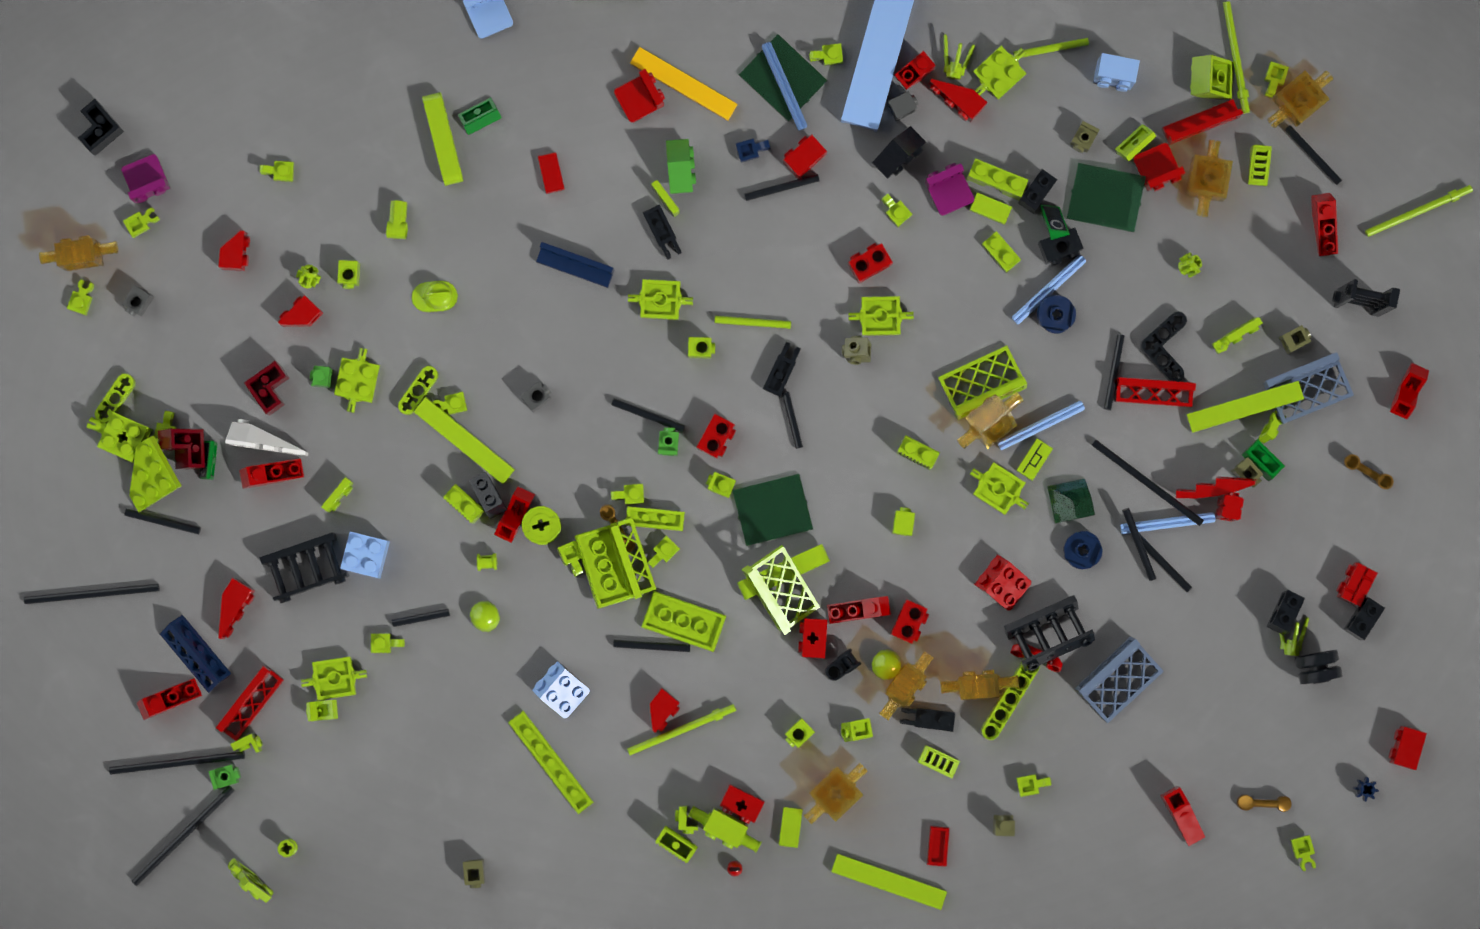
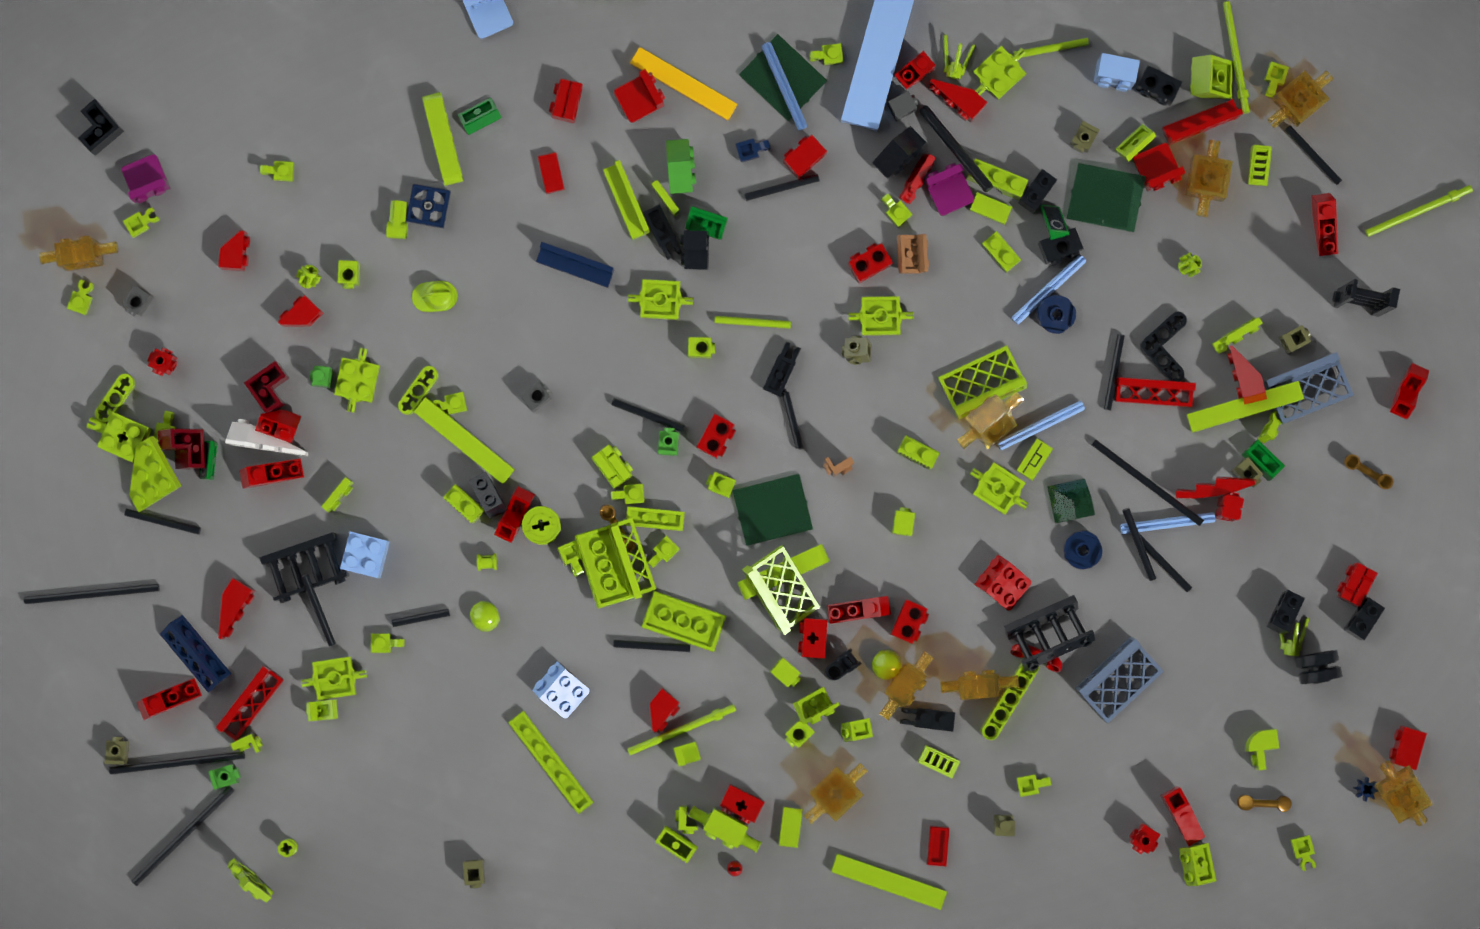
(121, 757): none -> olive brick
(169, 361): none -> red brick
(279, 424): none -> red slope
(318, 610): none -> black bar
(428, 206): none -> dark blue piece
(566, 101): none -> red brick
(612, 466): none -> lime brick
(626, 200): none -> lime fence
(687, 753): none -> lime panel
(696, 249): none -> black brick
(706, 221): none -> green hinge
(786, 673): none -> lime brick
(814, 705): none -> lime bracket
(843, 467): none -> medium nougat bracket
(912, 254): none -> medium nougat bracket
(916, 179): none -> red hinge
(956, 149): none -> black axle
(1151, 839): none -> red brick
(1160, 81): none -> black brick
(1197, 864): none -> lime bracket
(1249, 379): none -> red slope
(1261, 741): none -> lime brick
(1403, 794): none -> clear yellow brick

